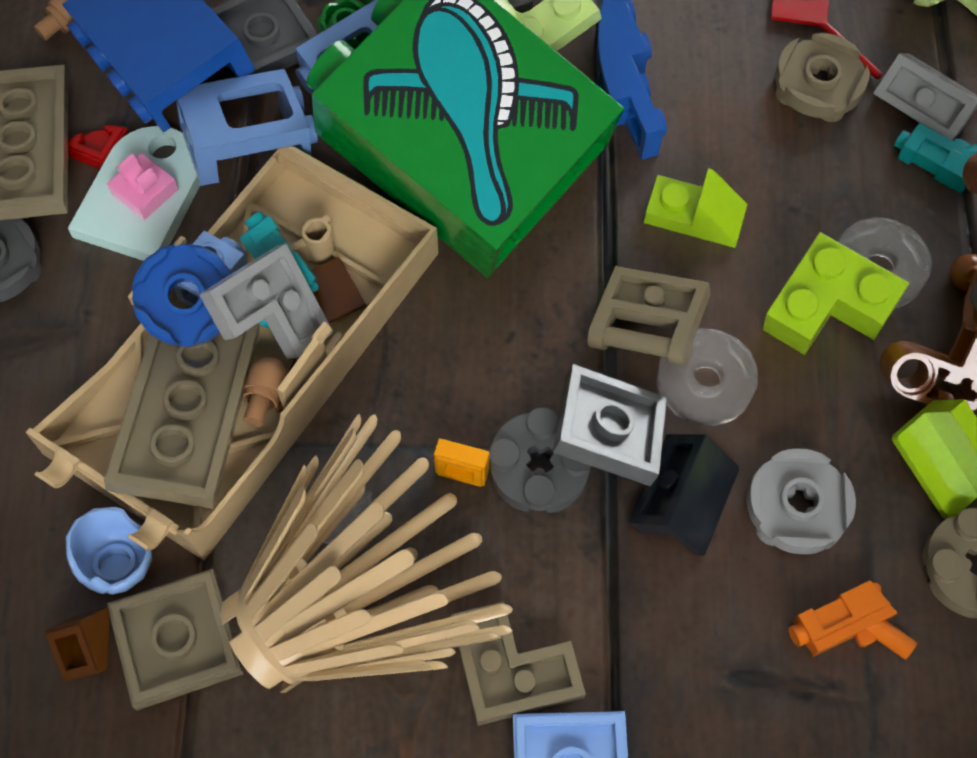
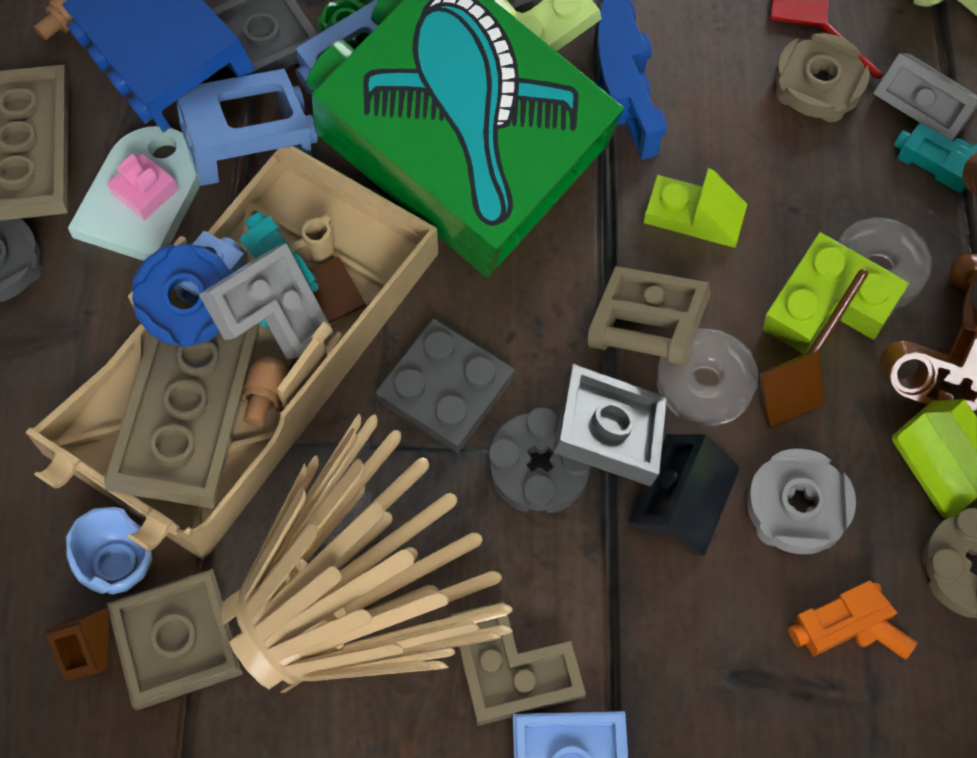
(96, 145): red tile -> none
(445, 385): none -> dark grey plate
(461, 462): light orange tile -> none
(798, 384): none -> reddish brown piece

